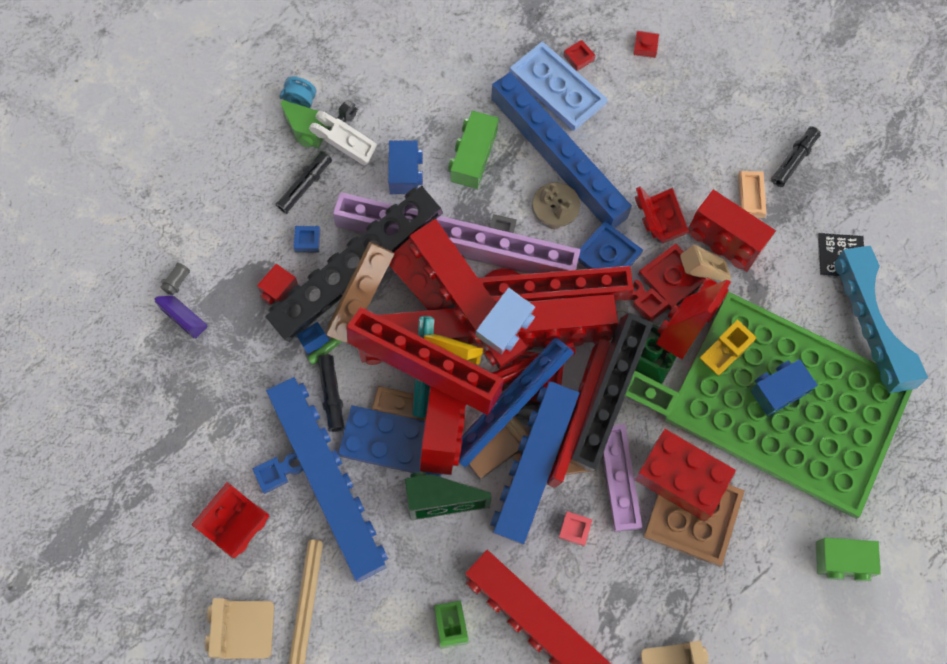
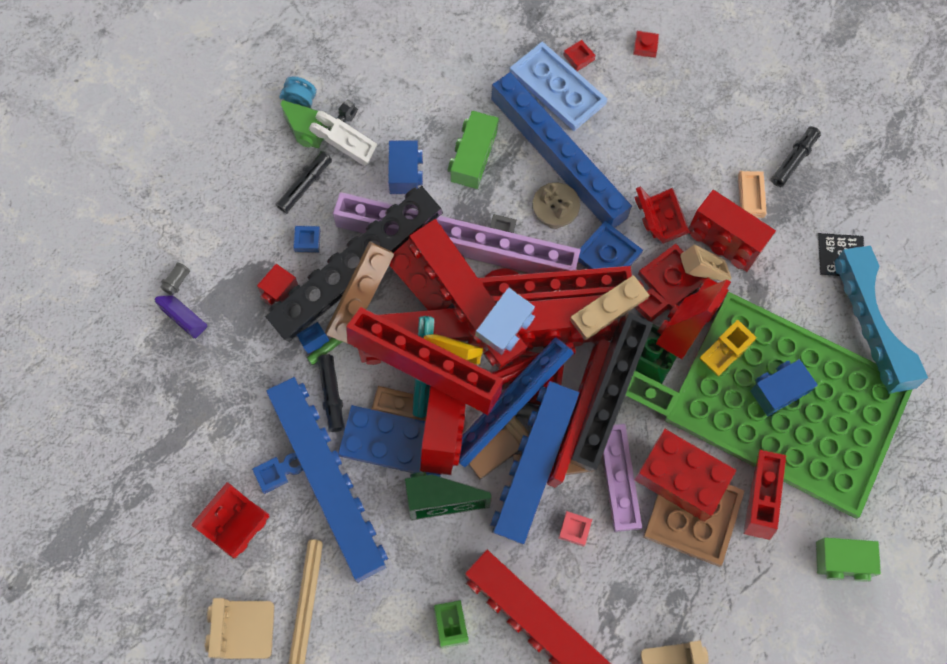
(609, 307): none -> tan plate
(765, 495): none -> red slope

